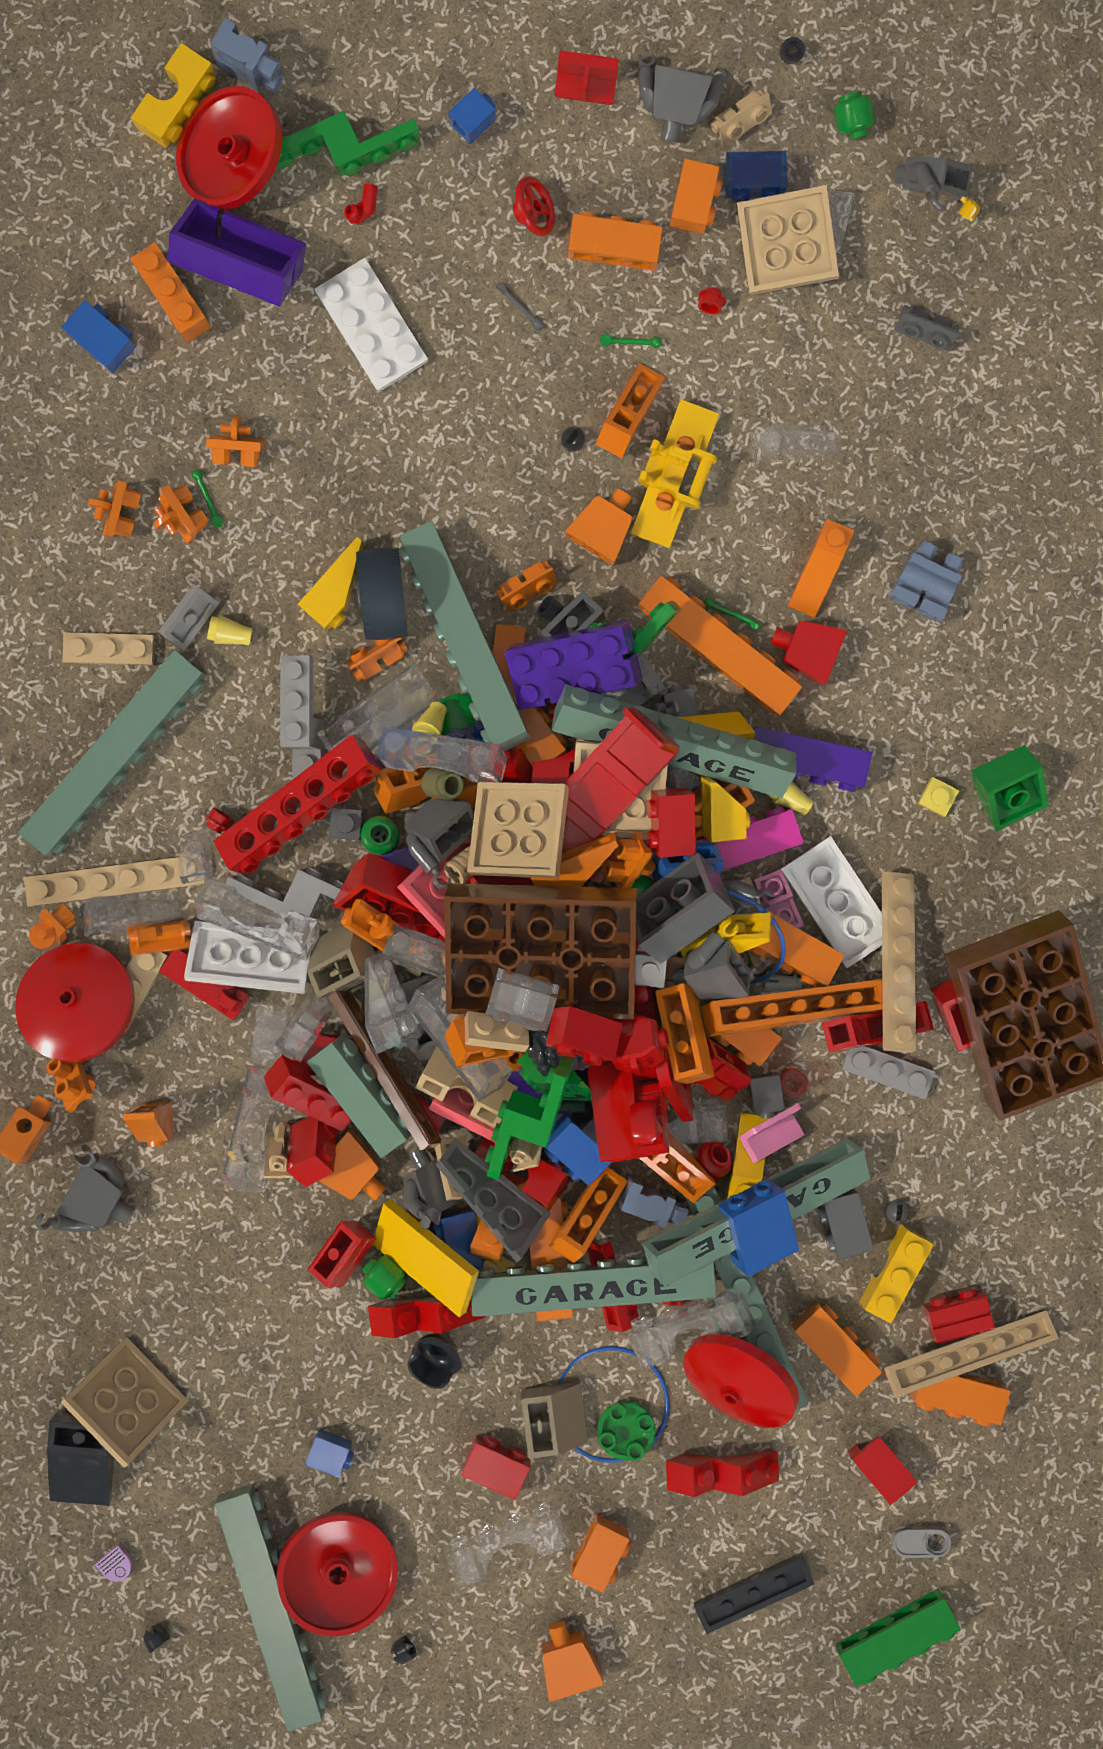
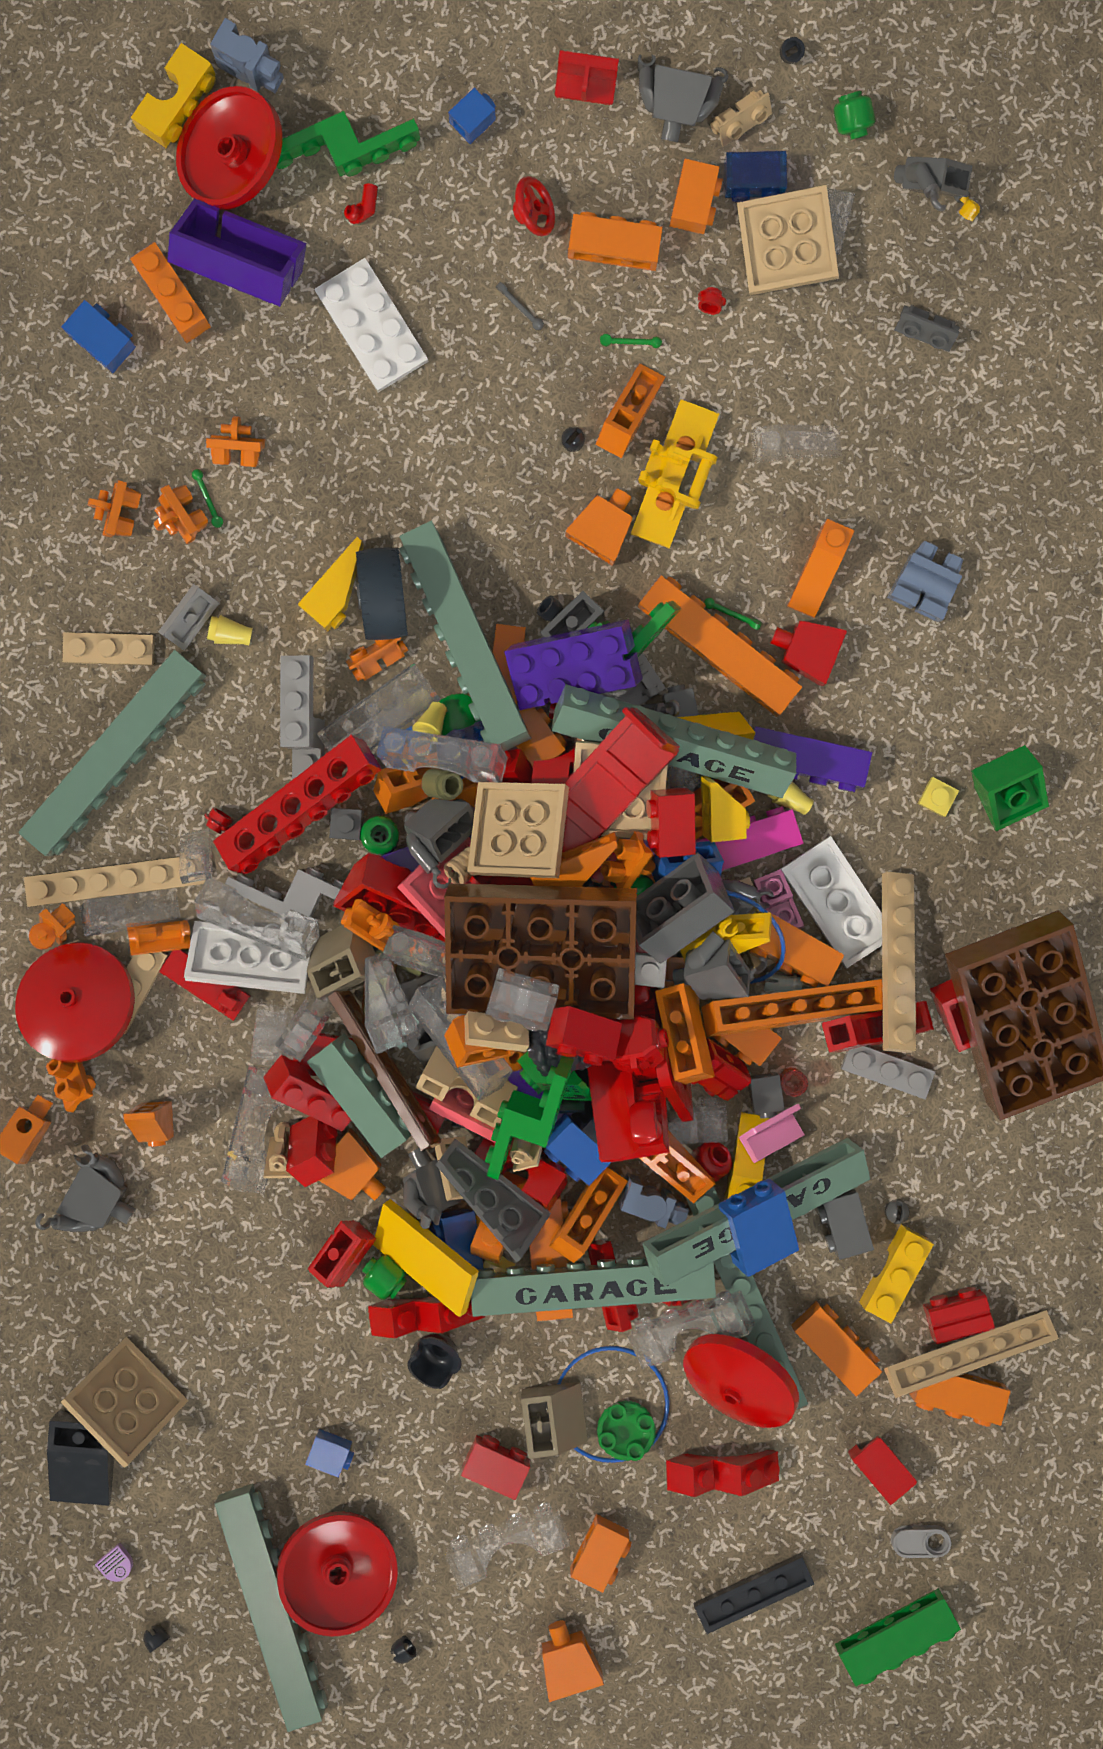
(539, 580): orange hinge -> none

